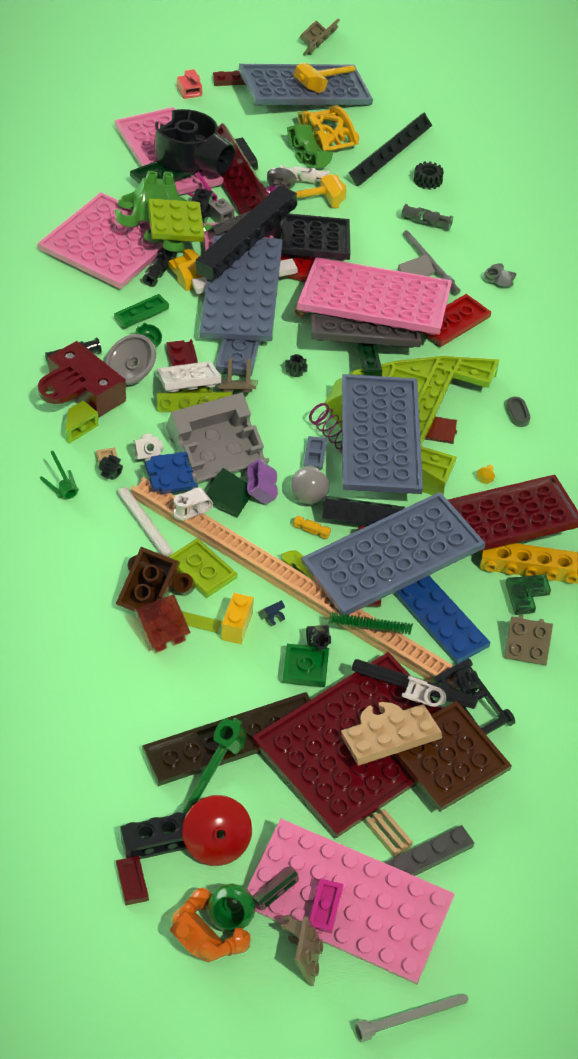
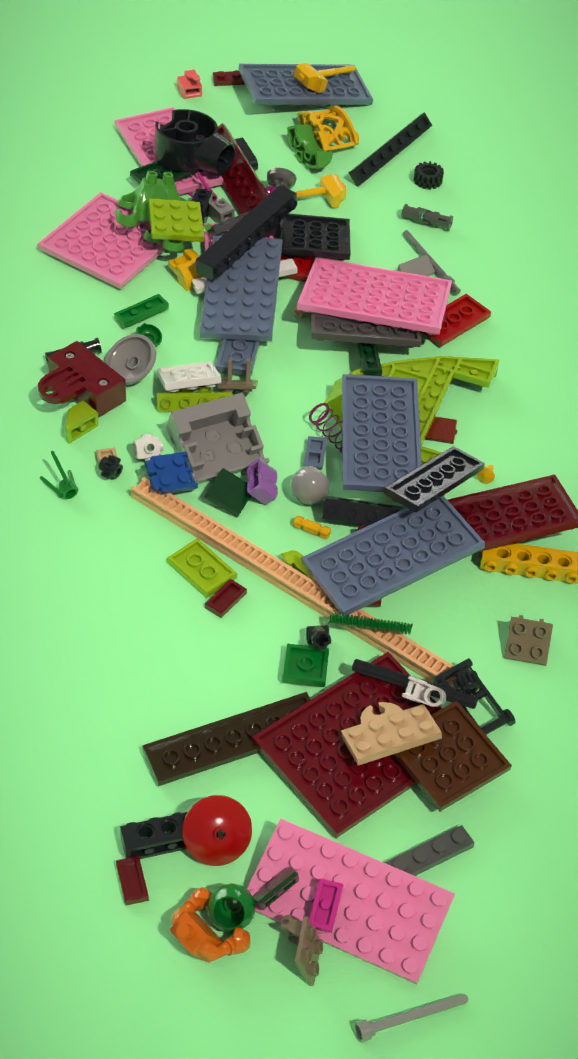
(145, 522): white axle -> none
(152, 579): reddish brown piece -> none
(158, 267): black piece -> none
(162, 623): clear red plate -> none
(181, 352): dark red plate -> none
(193, 502): white piece -> none
(202, 622): lime sticker -> none
(225, 598): none -> dark red tile
(230, 737): green piece -> none
(237, 618): yellow brick -> none
(271, 611): dark blue tile -> none
(296, 365): gear -> none
(310, 175): white piece -> none
(315, 35): dark tan bracket -> none
(385, 816): tan tile -> none
(434, 479): none -> black plate
(442, 619): blue plate -> none
(498, 275): flat silver plate -> none
(518, 411): dark grey tile -> none
(523, 589): clear green plate -> none

